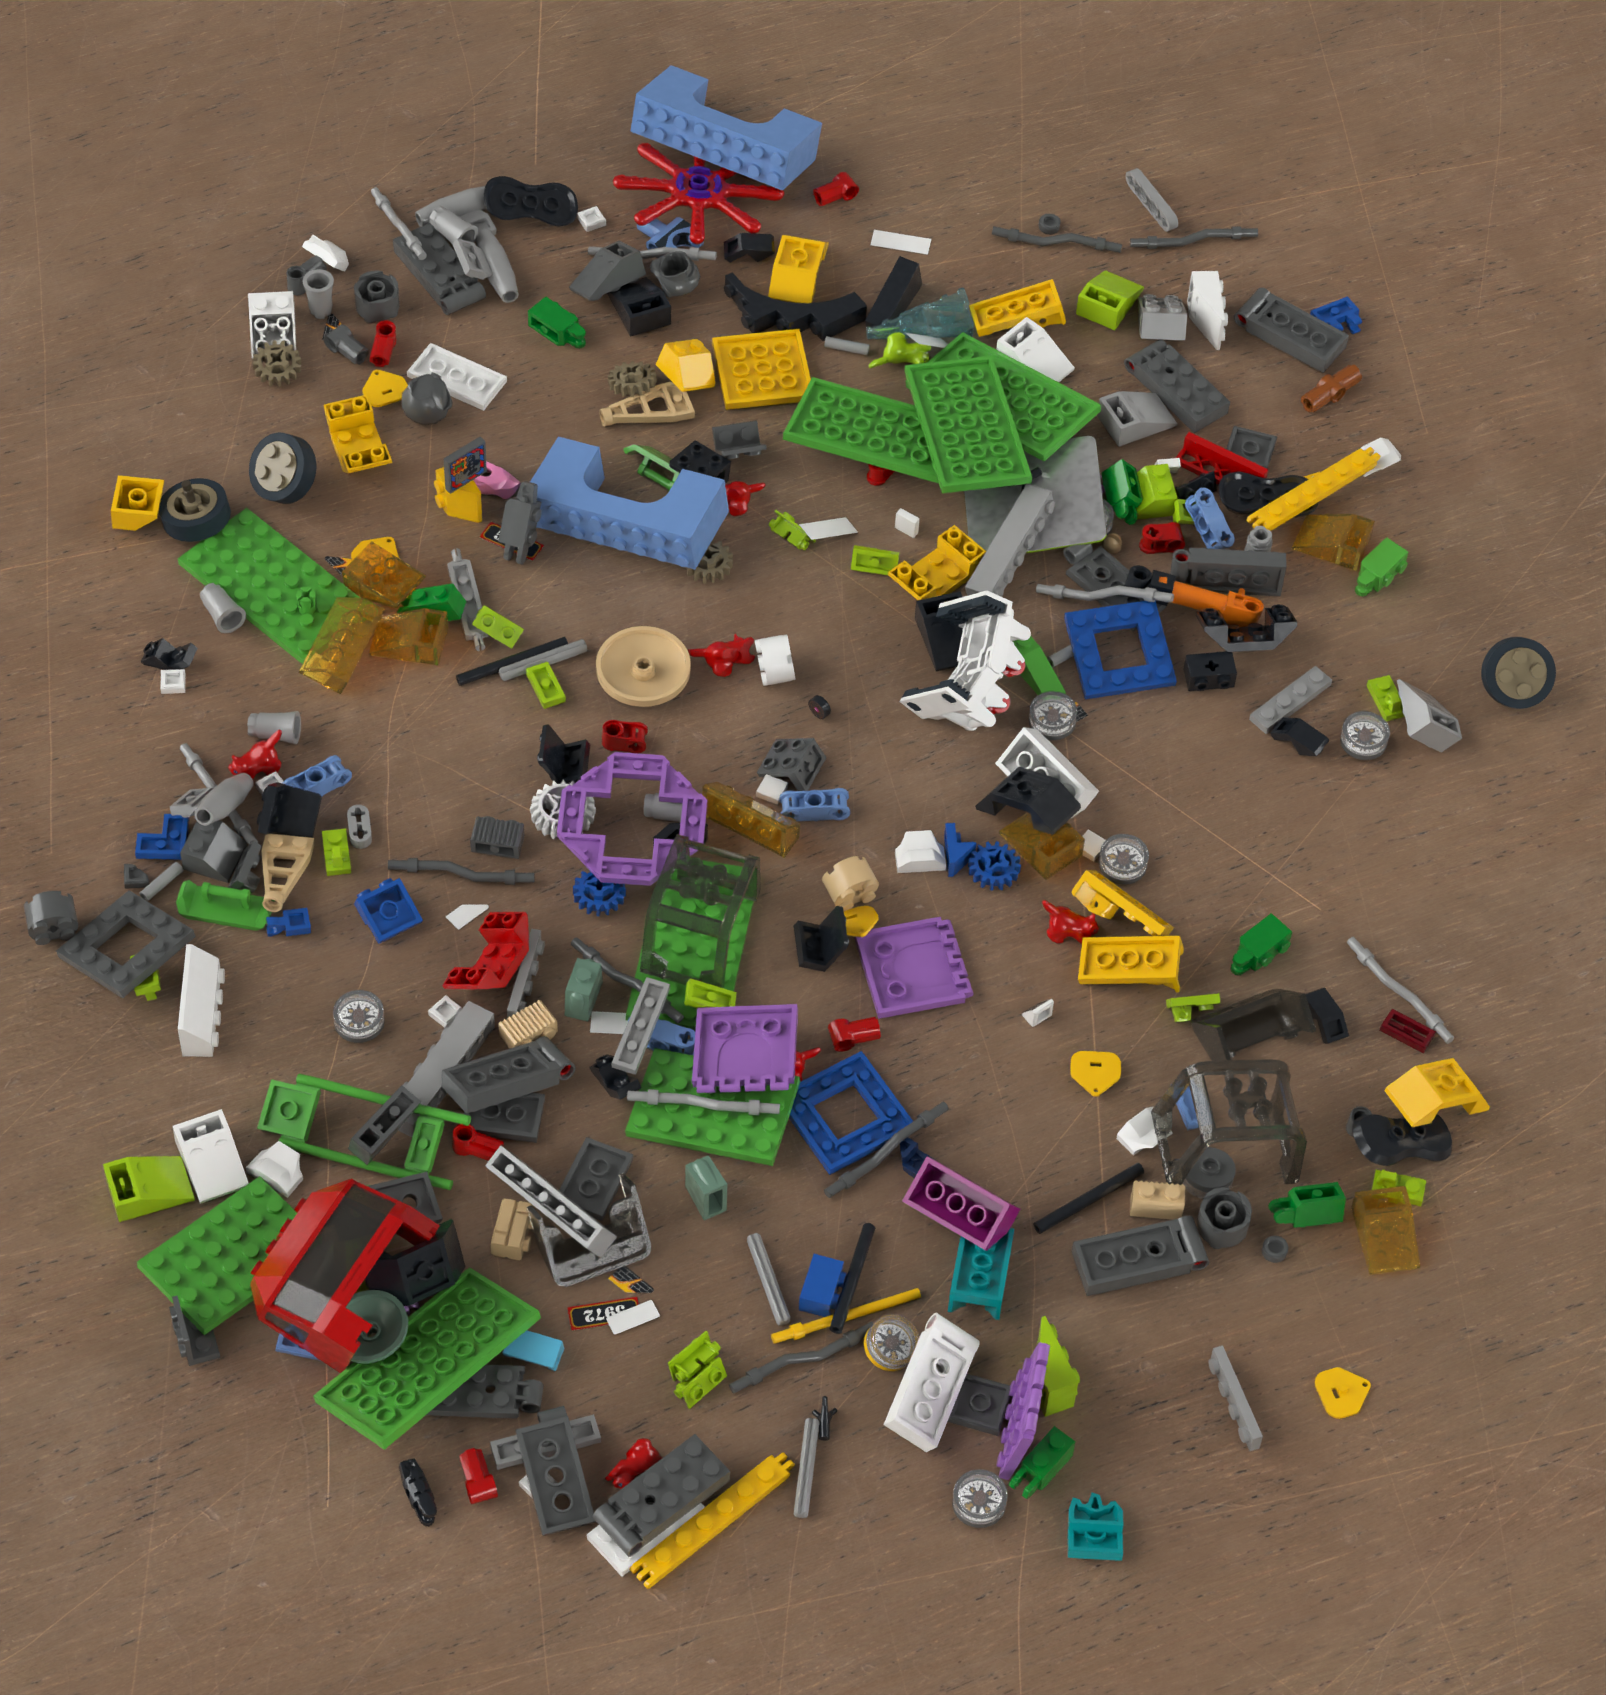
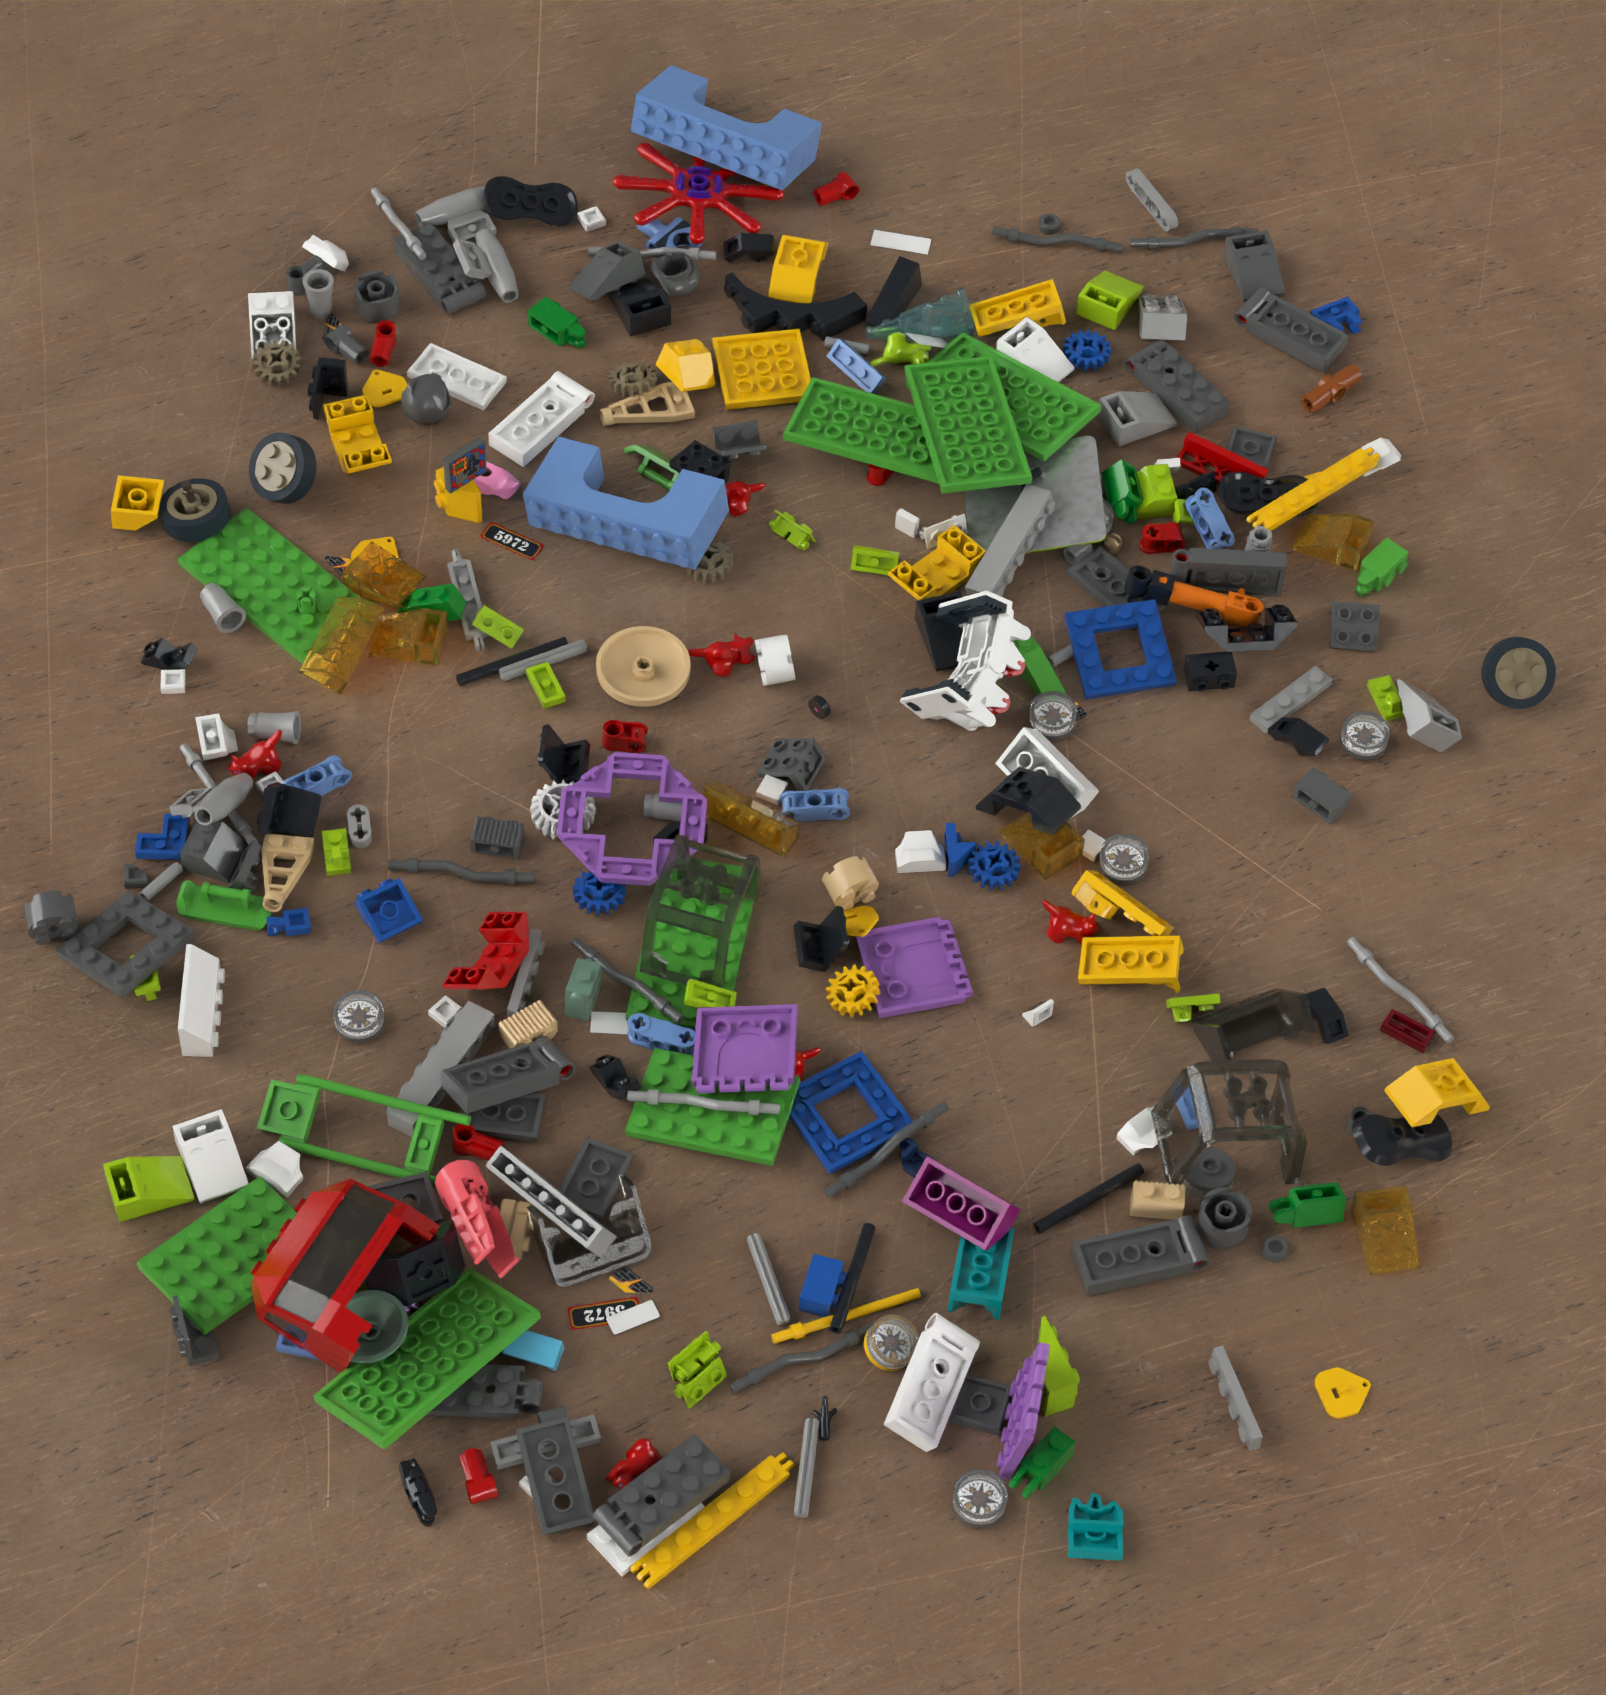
(215, 737): none -> white slope
(328, 378): none -> black bracket
(383, 1125): dark grey slope -> none
(452, 226): light grey plant -> none
(465, 914): white sticker -> none
(474, 1216): none -> coral piece
(520, 522): dark grey hinge -> none
(540, 418): none -> white hinge
(640, 1025): light grey plate -> none
(706, 1187): sand green torso -> none
(828, 528): white sticker -> none
(847, 1034): red piece -> none
(853, 991): none -> yellow gear
(856, 367): none -> medium blue plate
(932, 532): none -> white hinge
(1087, 350): none -> blue gear
(1095, 1077): yellow piece -> none
(1148, 594): light grey bar -> none
(1208, 305): white slope -> none
(1253, 263): none -> dark grey slope
(1261, 945): green hinge -> none
(1322, 795): none -> dark grey brick
(1354, 626): none -> dark grey bracket
(1414, 1186): lime hinge -> none

